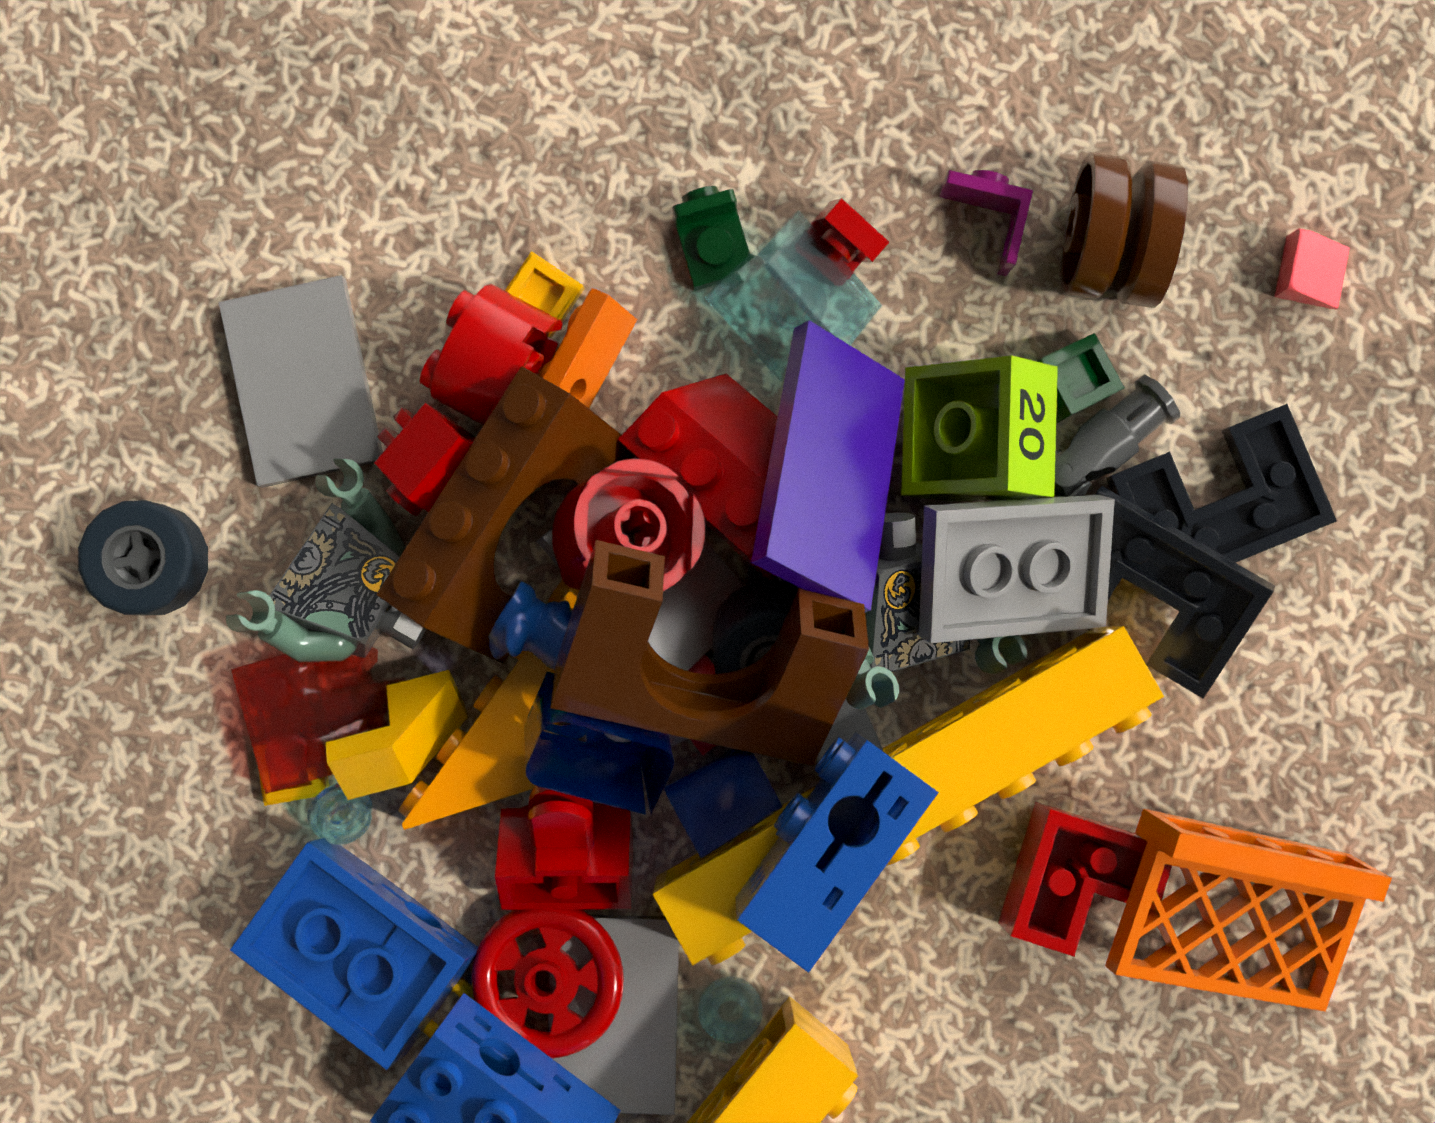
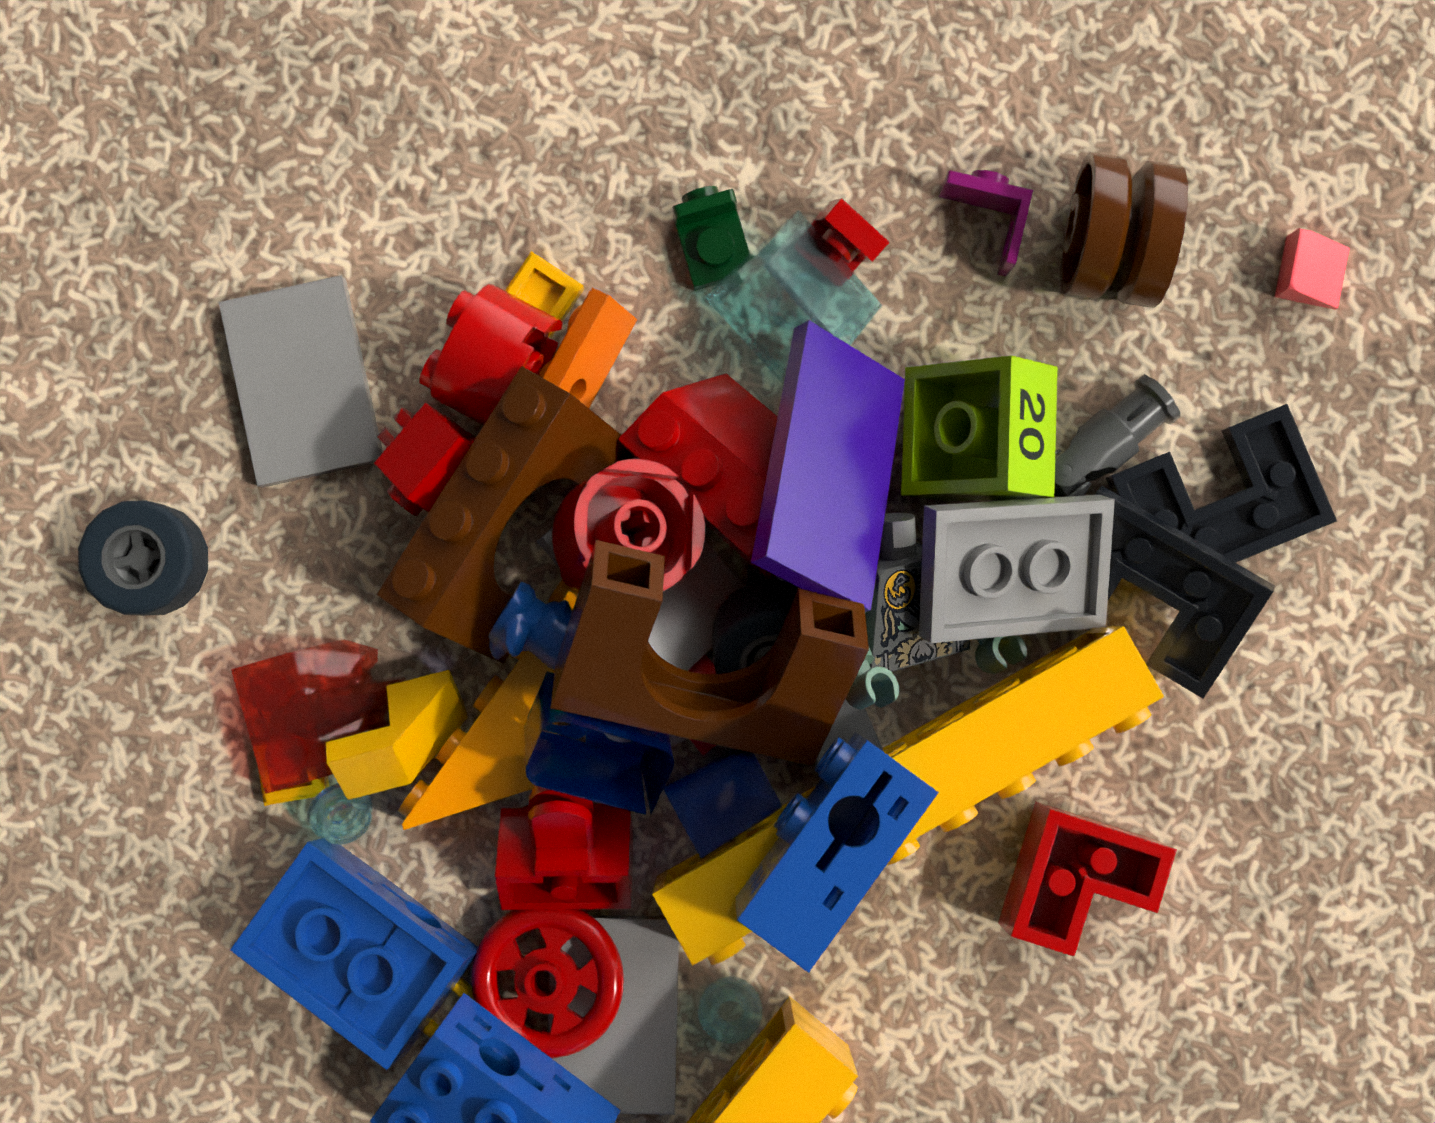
(328, 593): torso -> none
(1083, 376): dark green bracket -> none
(1246, 858): orange fence -> none

